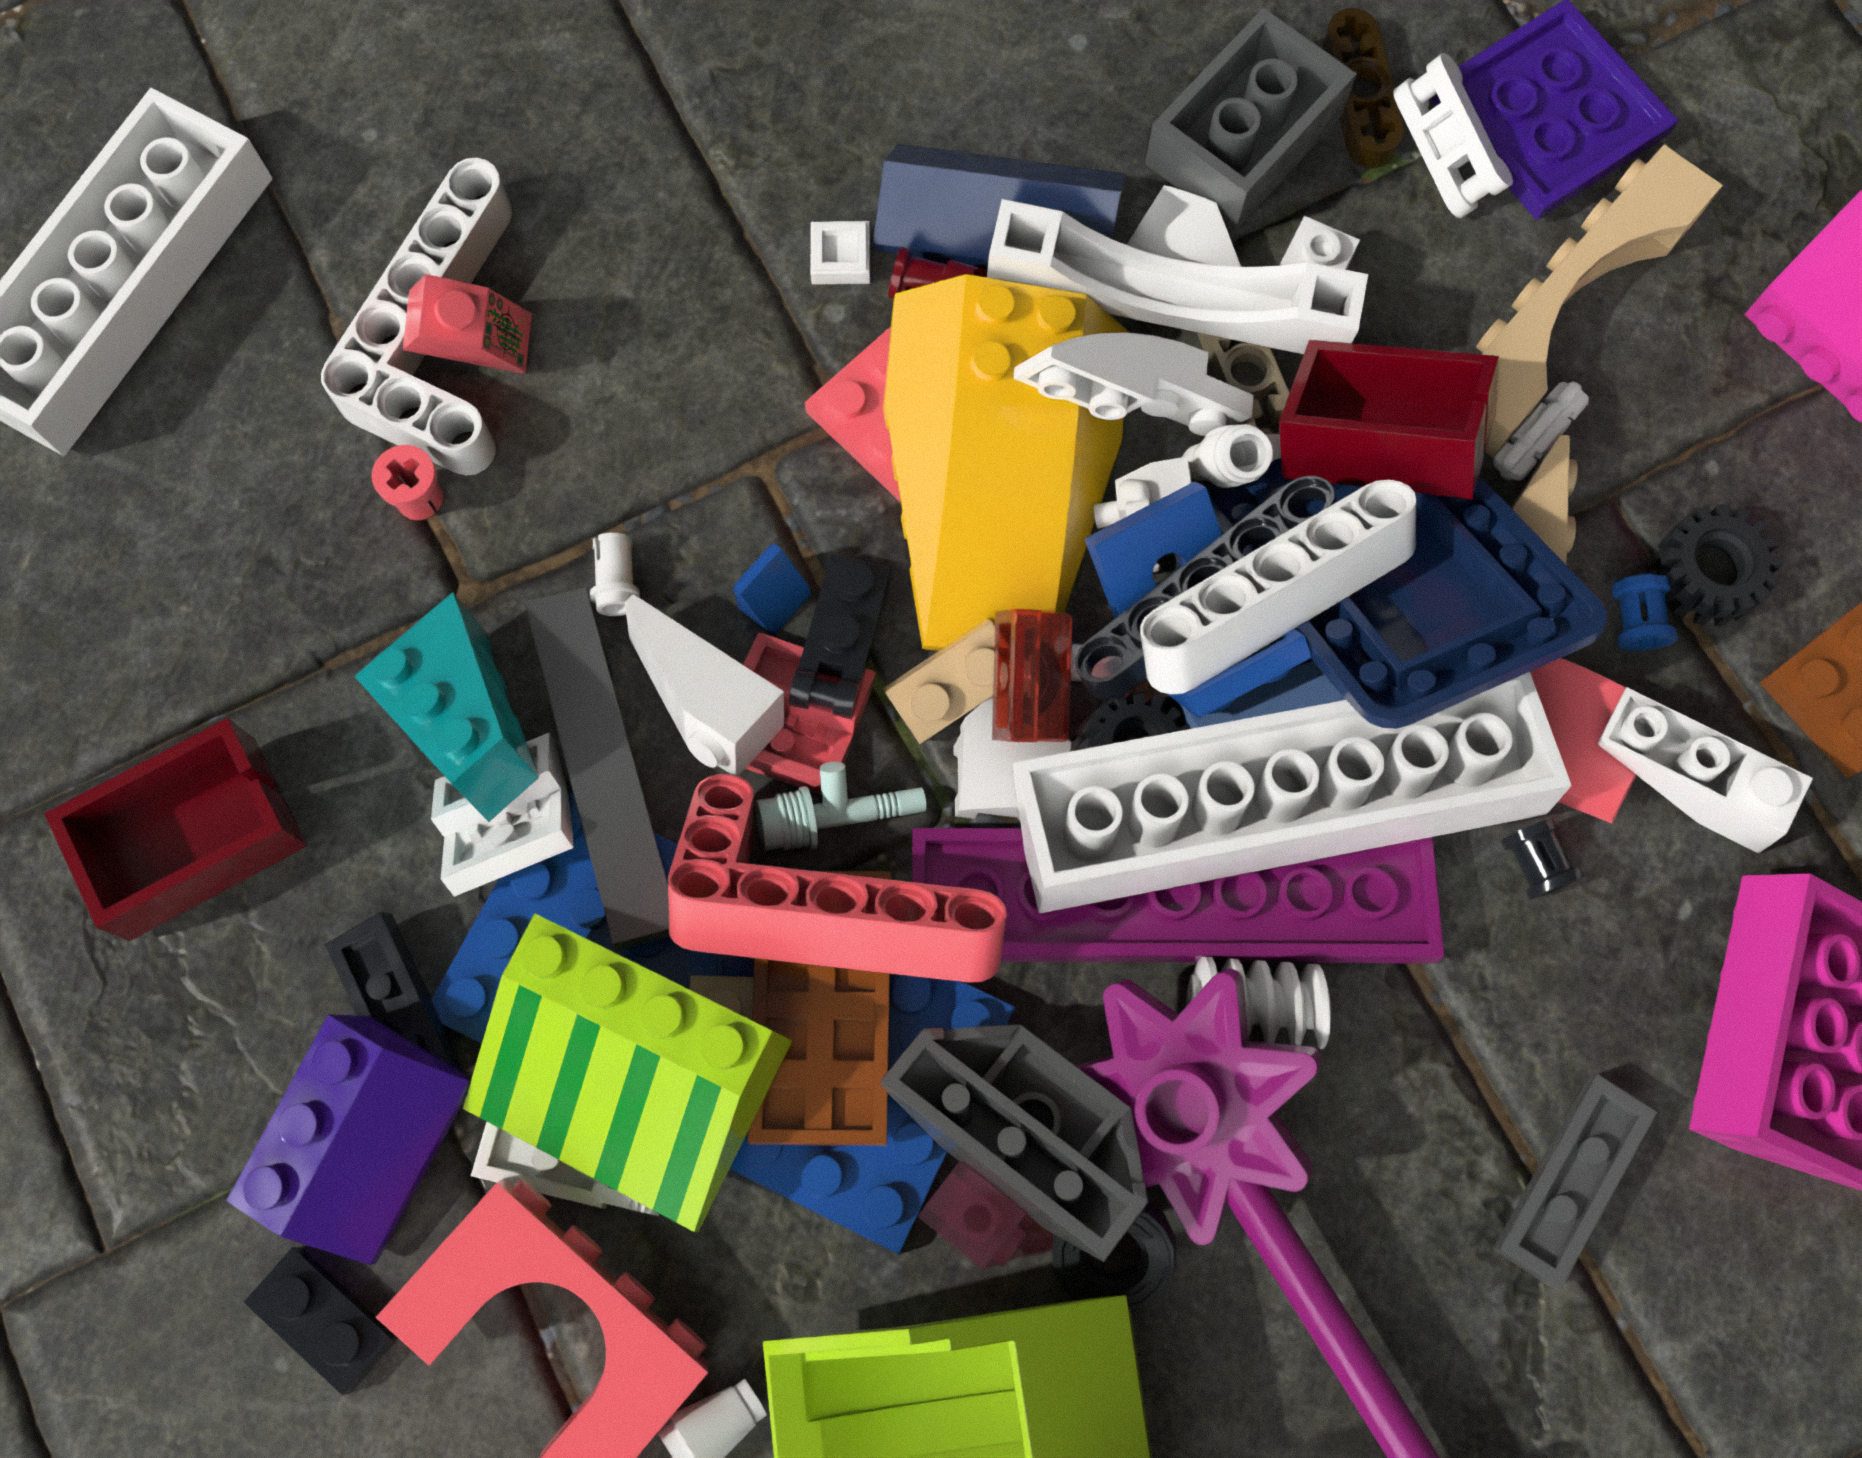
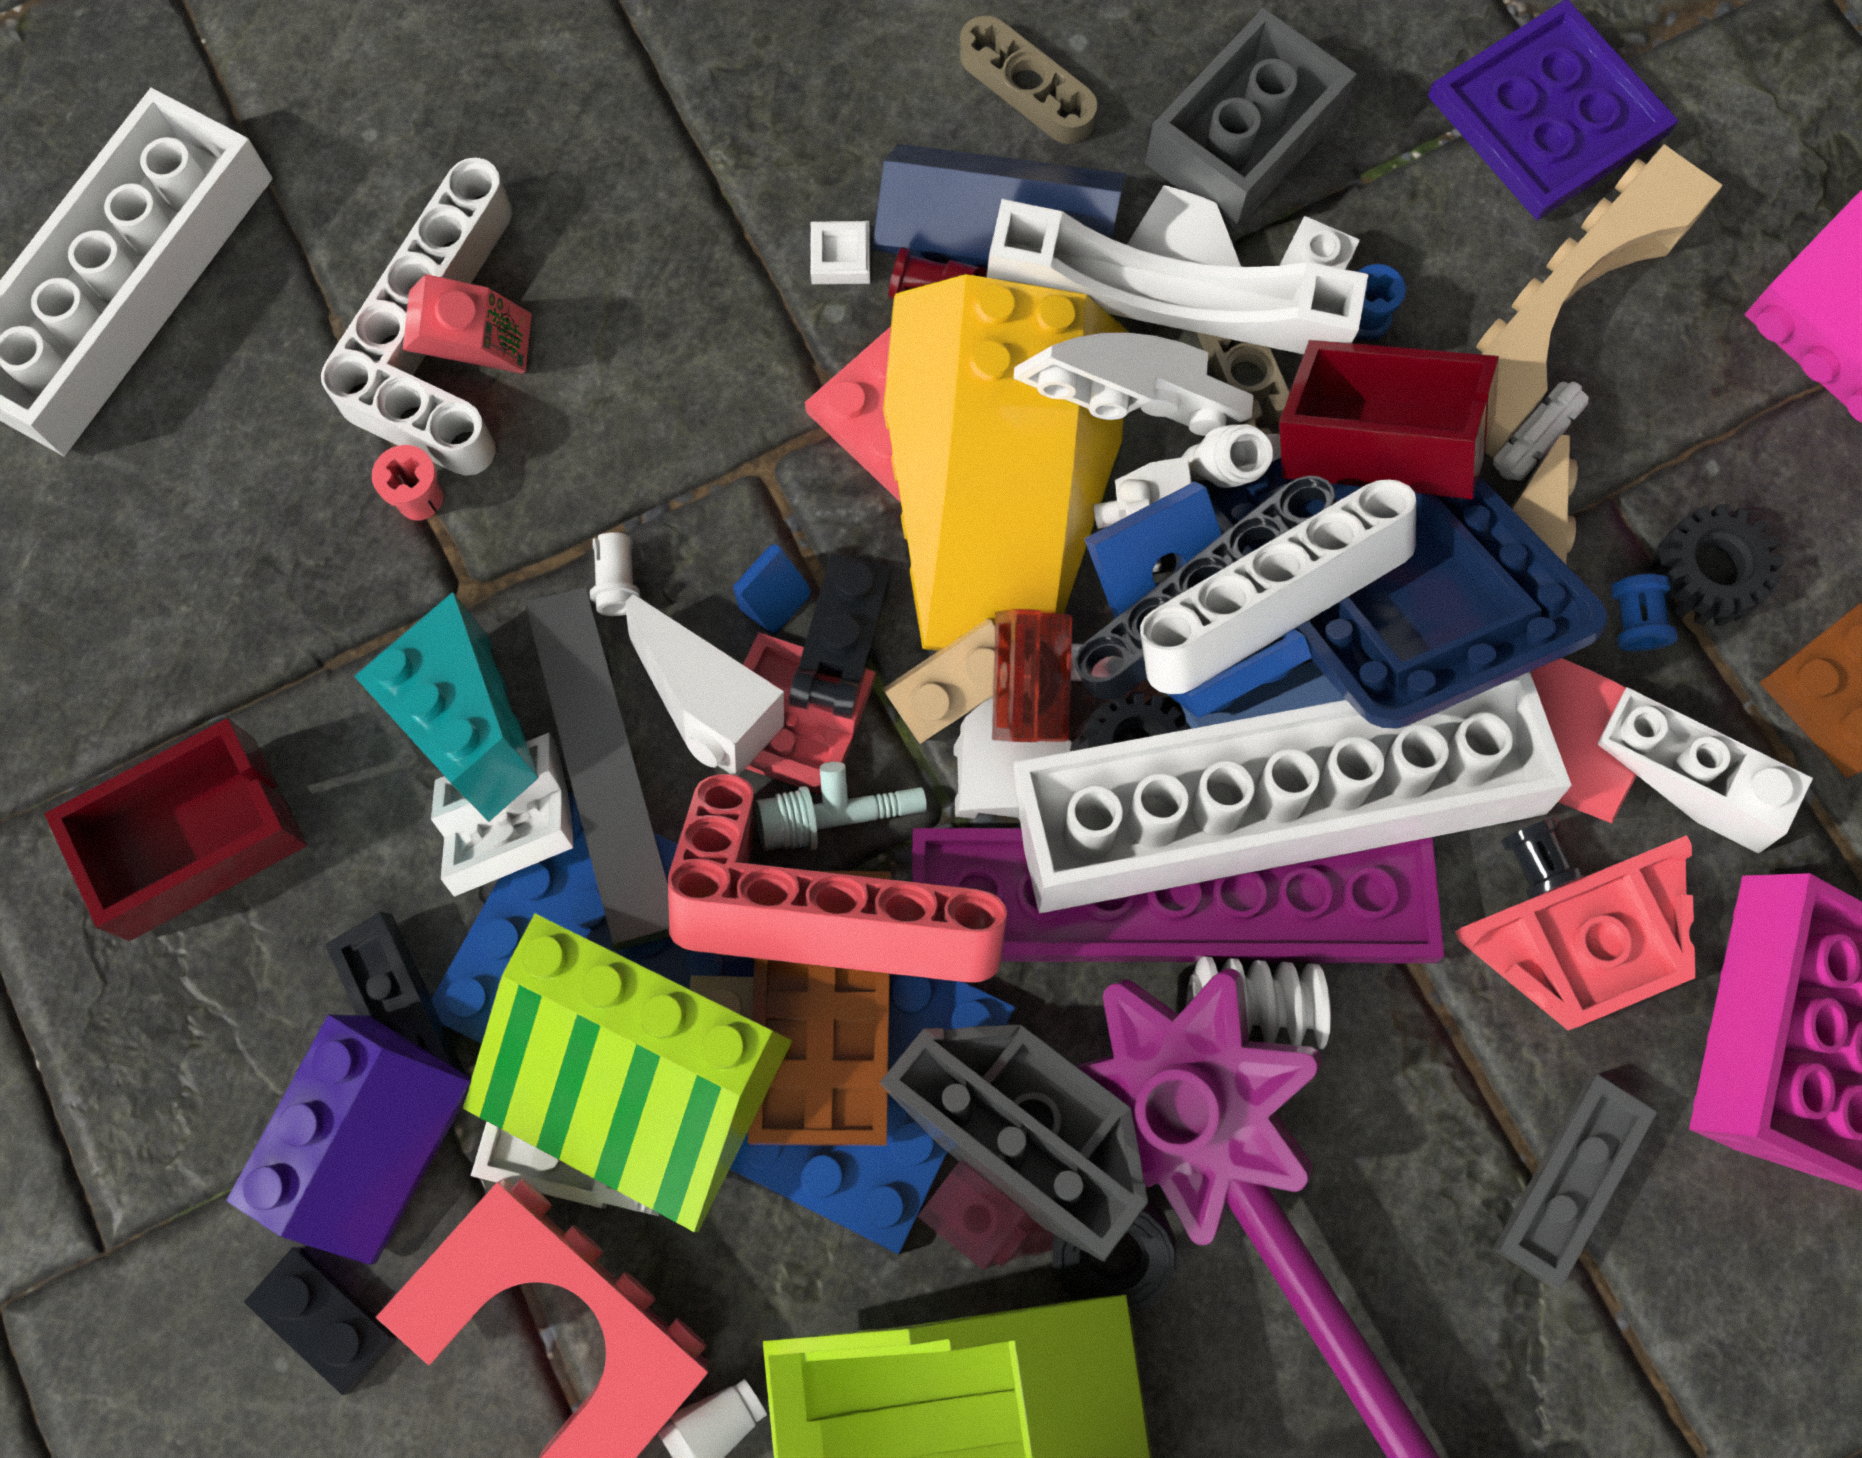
(1032, 103): none -> dark tan beam
(1371, 65): dark brown beam -> none
(1382, 297): none -> blue bush
(1451, 136): white plate -> none
(1596, 938): none -> coral wing

